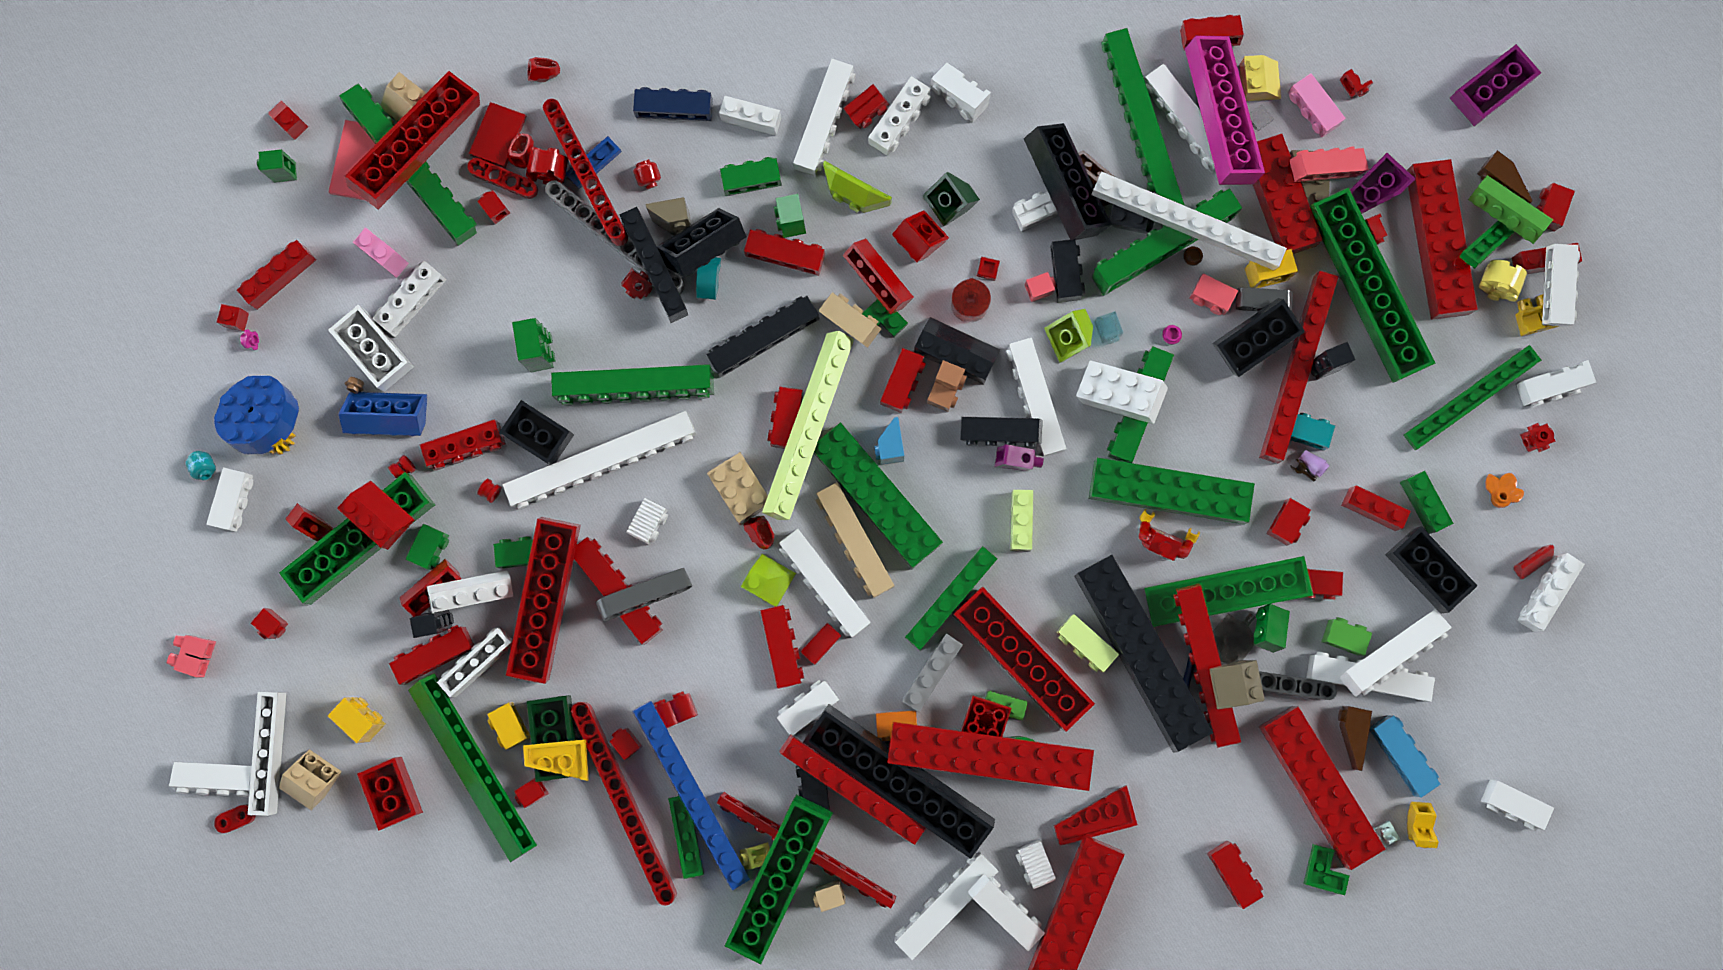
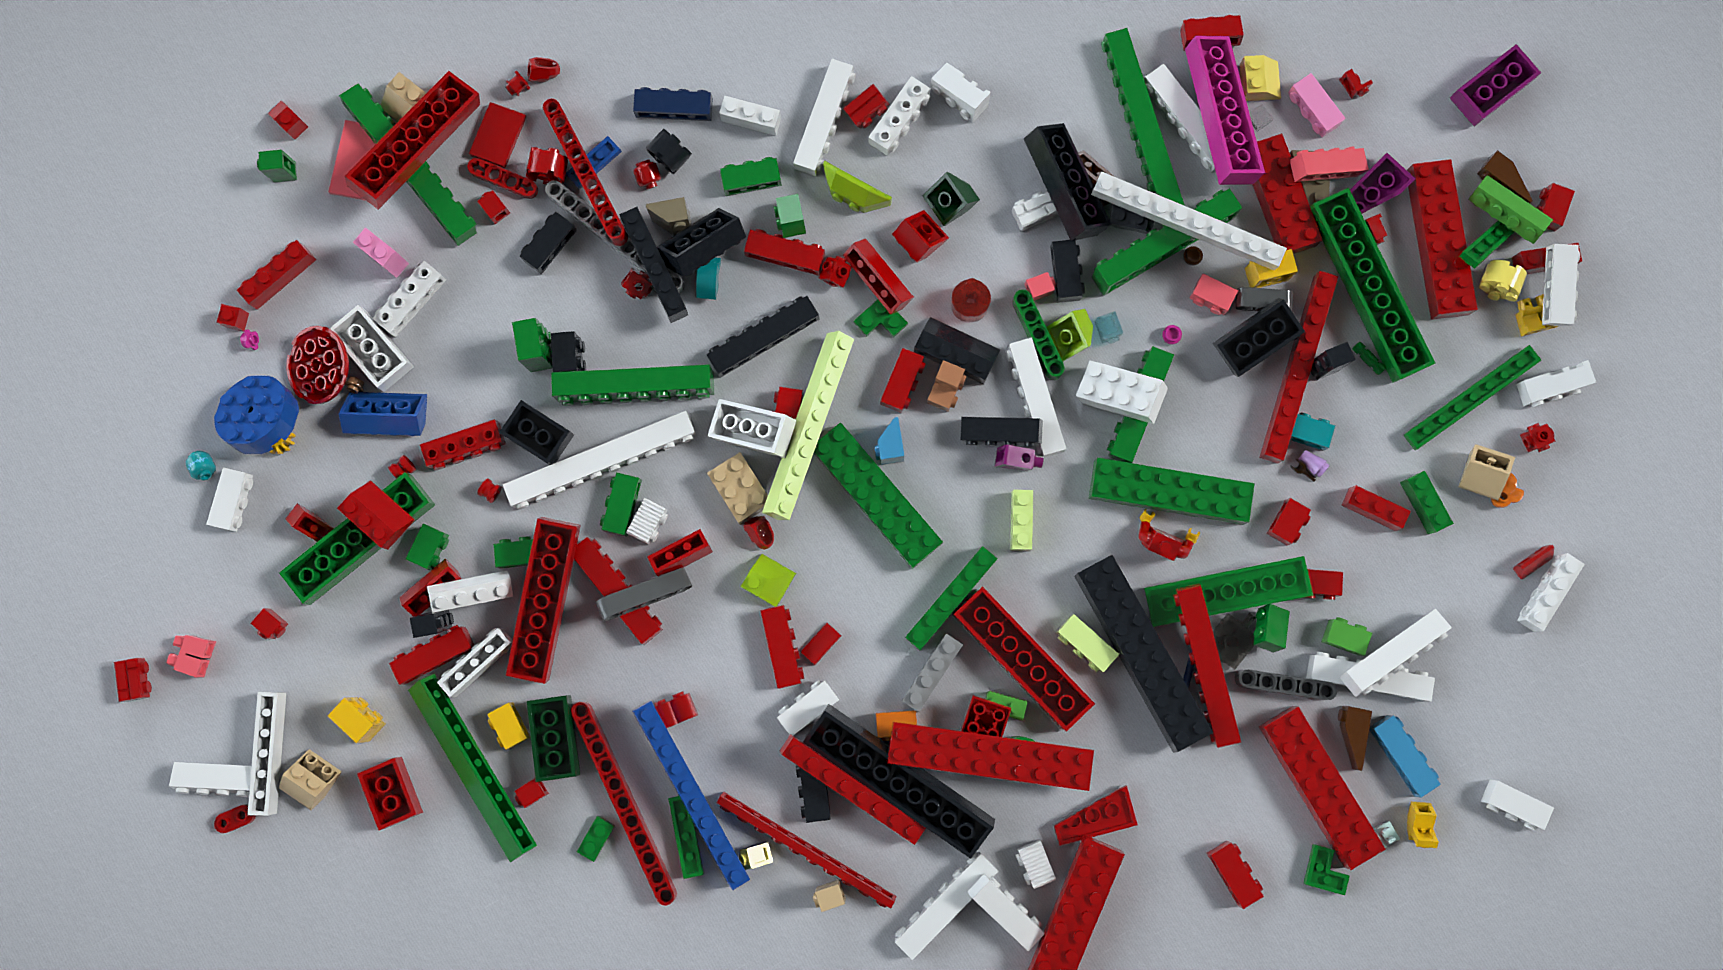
(132, 679): none -> red brick
(317, 365): none -> red brick
(516, 84): none -> red brick
(519, 150): red rock -> none
(547, 242): none -> black brick
(559, 757): yellow wing -> none
(567, 352): none -> black brick
(595, 838): none -> green plate
(620, 504): none -> green brick
(625, 743): red brick -> none
(668, 151): none -> black brick
(680, 553): none -> red brick
(752, 428): none -> white brick
(778, 879): green brick -> none
(825, 584): white brick -> none
(835, 271): none -> red brick
(850, 319): tan brick -> none
(855, 540): tan brick -> none
(988, 268): red tile -> none
(1038, 325): none -> green beam
(1237, 684): dark tan slope -> none
(1369, 358): none -> green axle
(1431, 570): black brick -> none
(1486, 472): none -> tan slope

